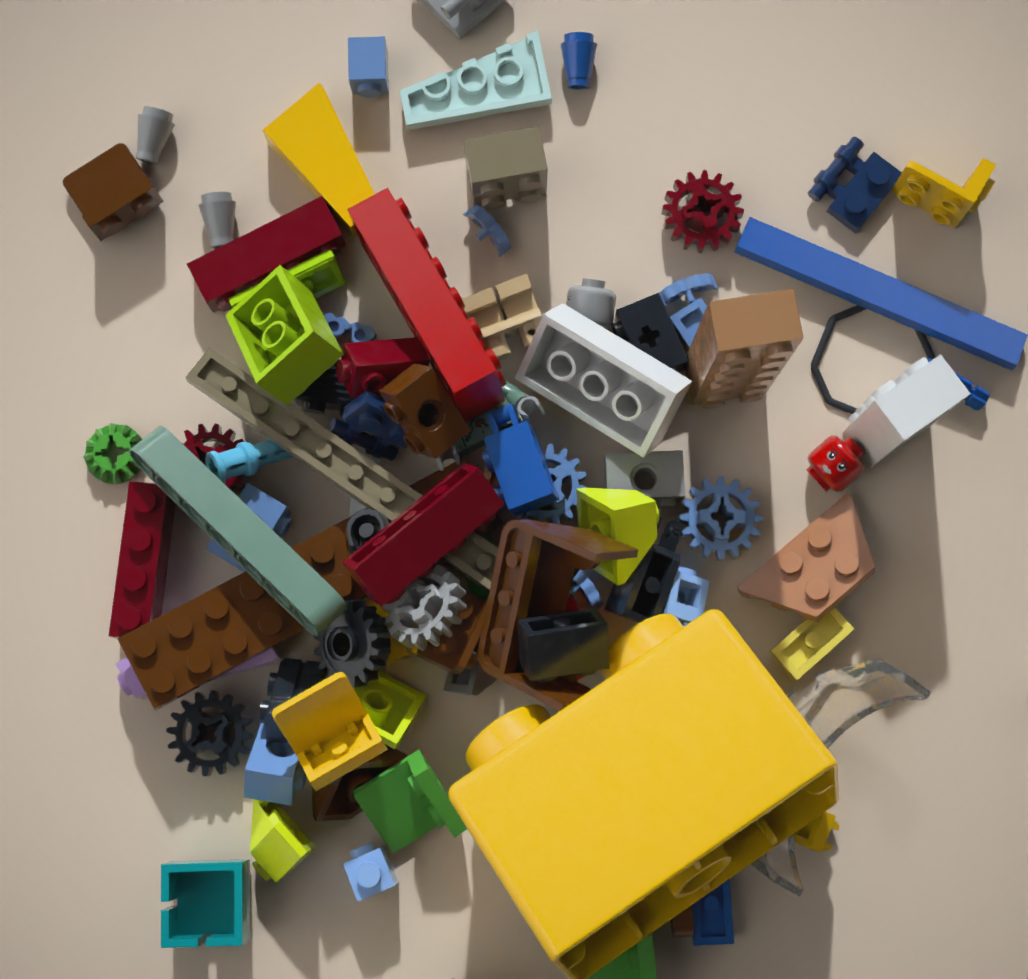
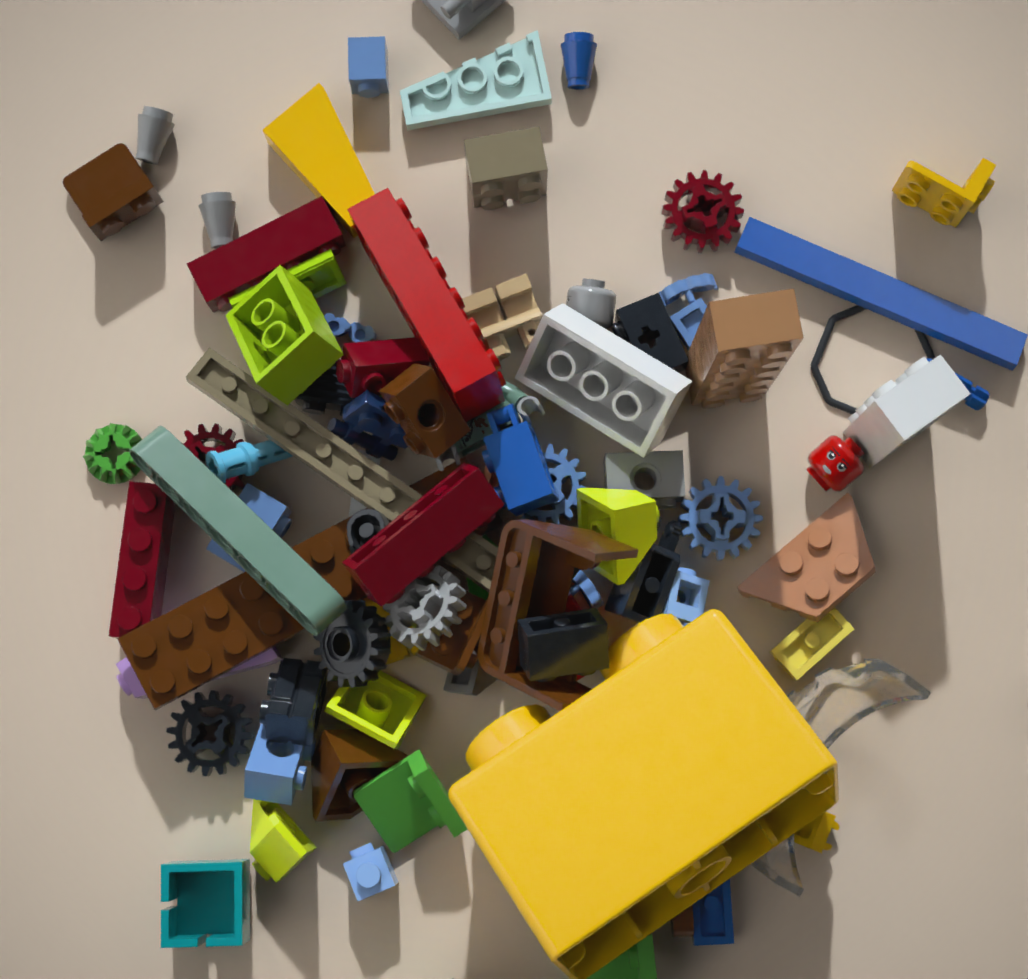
(329, 730): yellow bracket -> none
(490, 227): medium blue piece -> none
(864, 191): dark blue plate -> none

